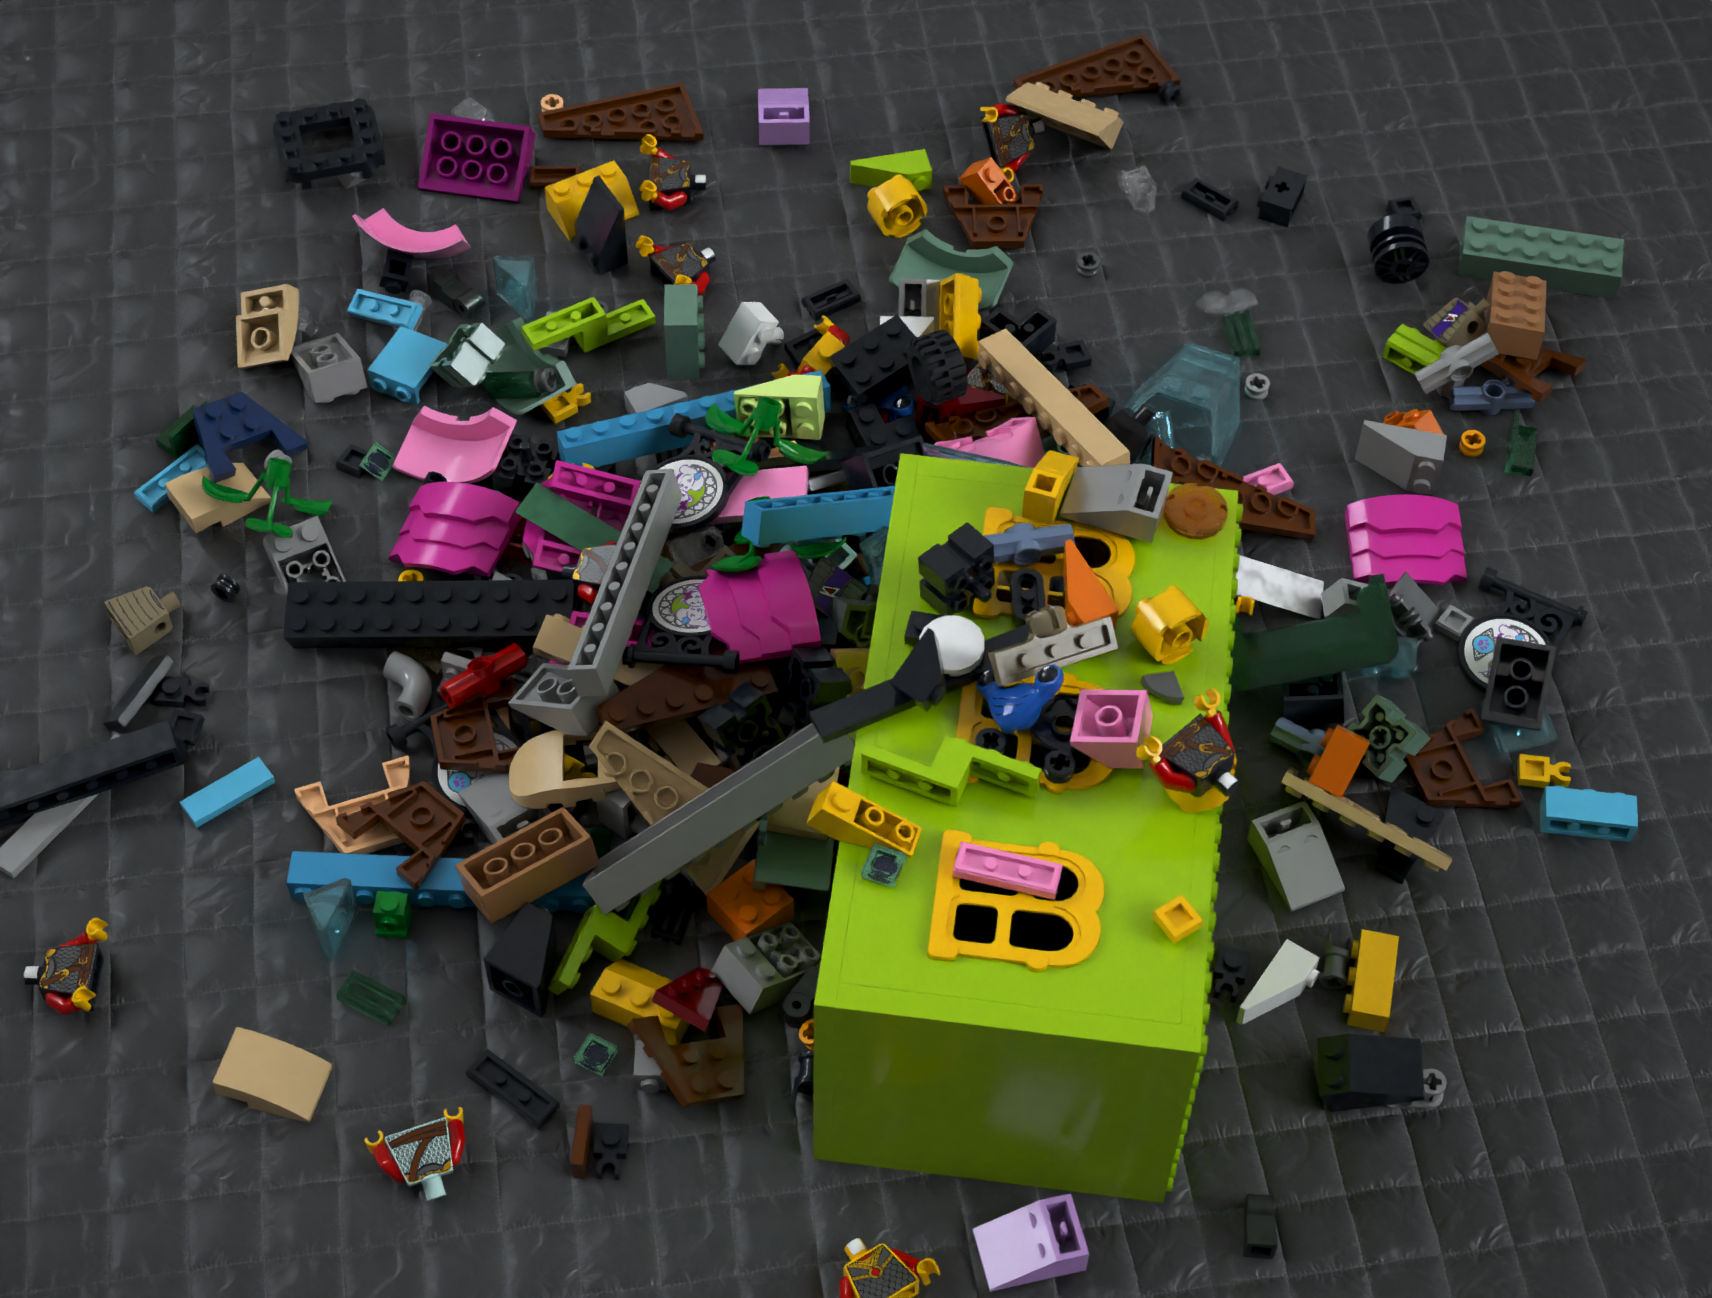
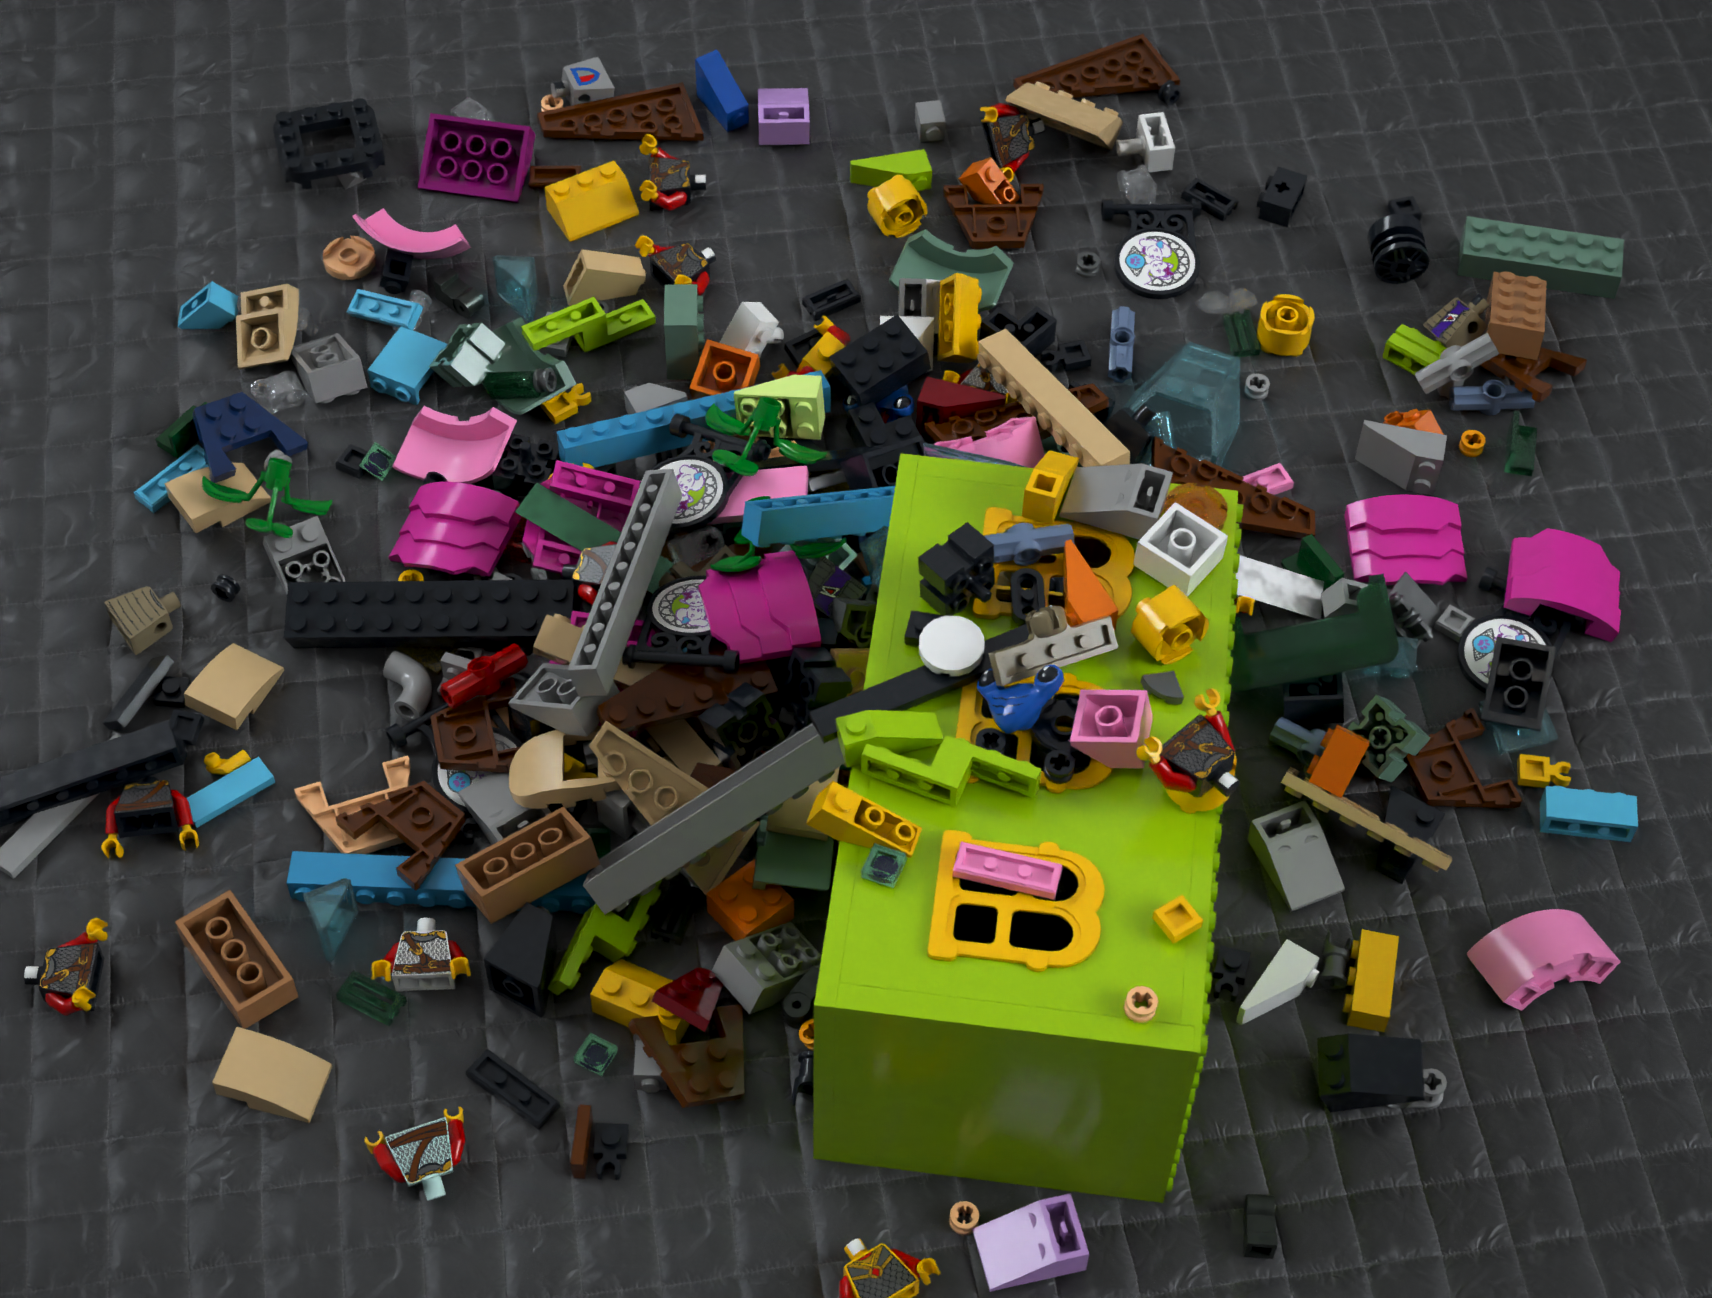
(147, 810): none -> torso
(209, 308): none -> medium azure slope
(220, 766): none -> yellow arm
(232, 685): none -> tan slope
(236, 959): none -> medium nougat brick
(279, 391): none -> clear piece
(349, 258): none -> light nougat tile
(392, 914): green brick -> none
(423, 960): none -> torso
(583, 82): none -> light grey torso
(601, 229): black slope -> none
(603, 276): none -> tan slope
(720, 91): none -> blue slope
(723, 370): none -> orange brick
(888, 729): none -> lime slope
(922, 673): black slope -> none
(930, 121): none -> light grey brick
(937, 367): black tyre -> none
(964, 1207): none -> light nougat bush
(1121, 344): none -> sand blue piece
(1141, 994): none -> light nougat bush
(1151, 142): none -> white brick
(1155, 259): none -> piece
(1180, 549): none -> white brick
(1285, 325): none -> yellow brick
(1314, 562): none -> dark green panel
(1536, 951): none -> bright pink panel
(1567, 576): none -> dark pink slope

